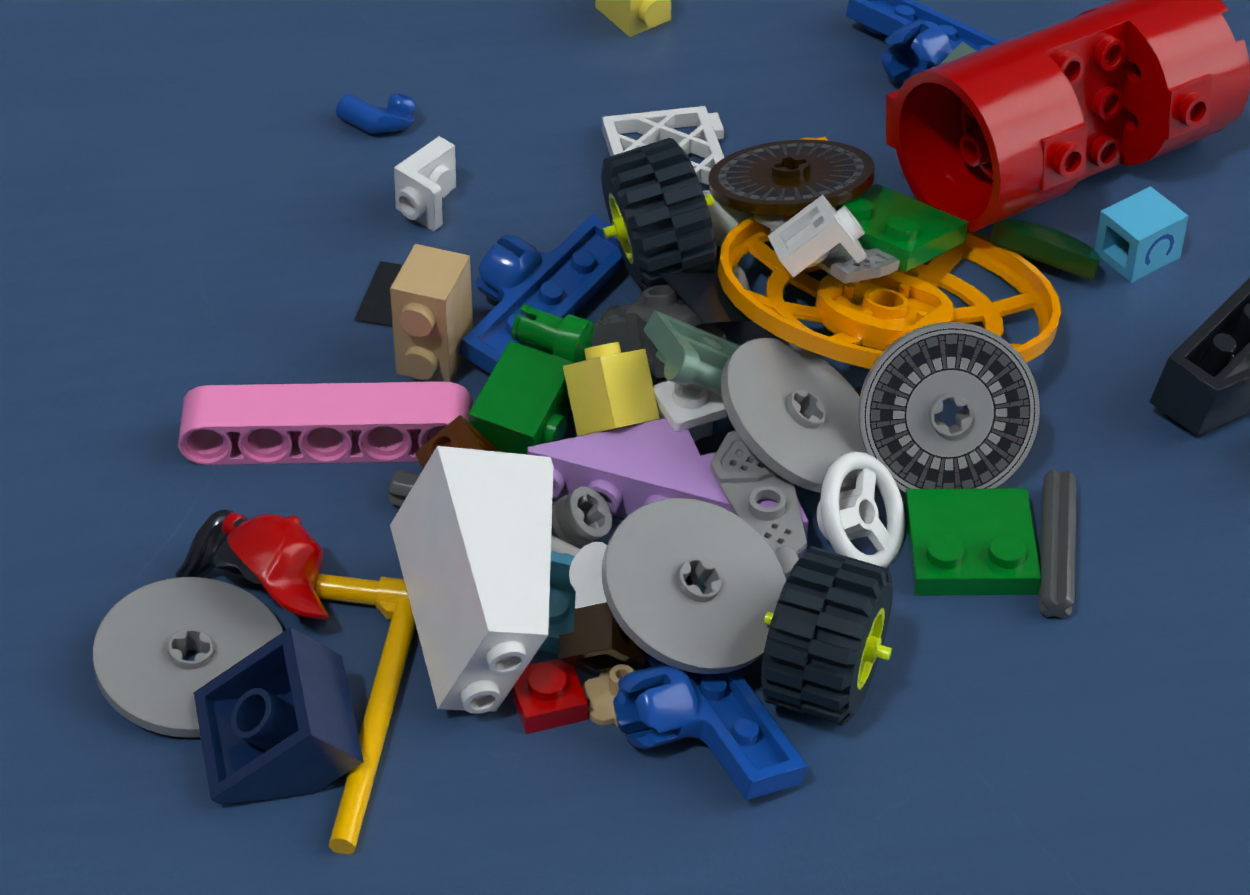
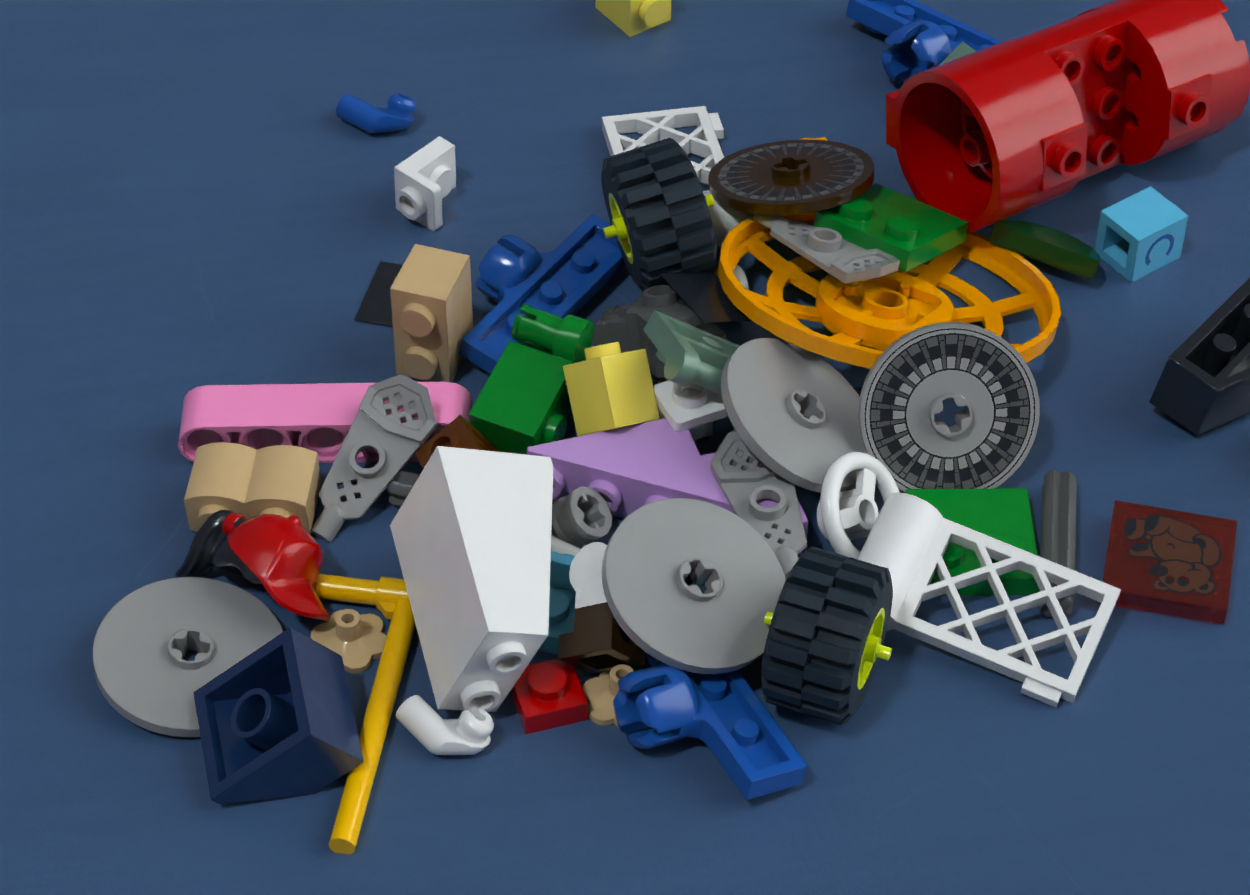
(253, 482): none -> tan brick
(353, 637): none -> tan plant
(385, 435): none -> light grey piece
(446, 736): none -> white arm
(813, 233): white bracket -> none
(911, 543): none -> white piece
(1170, 561): none -> tile

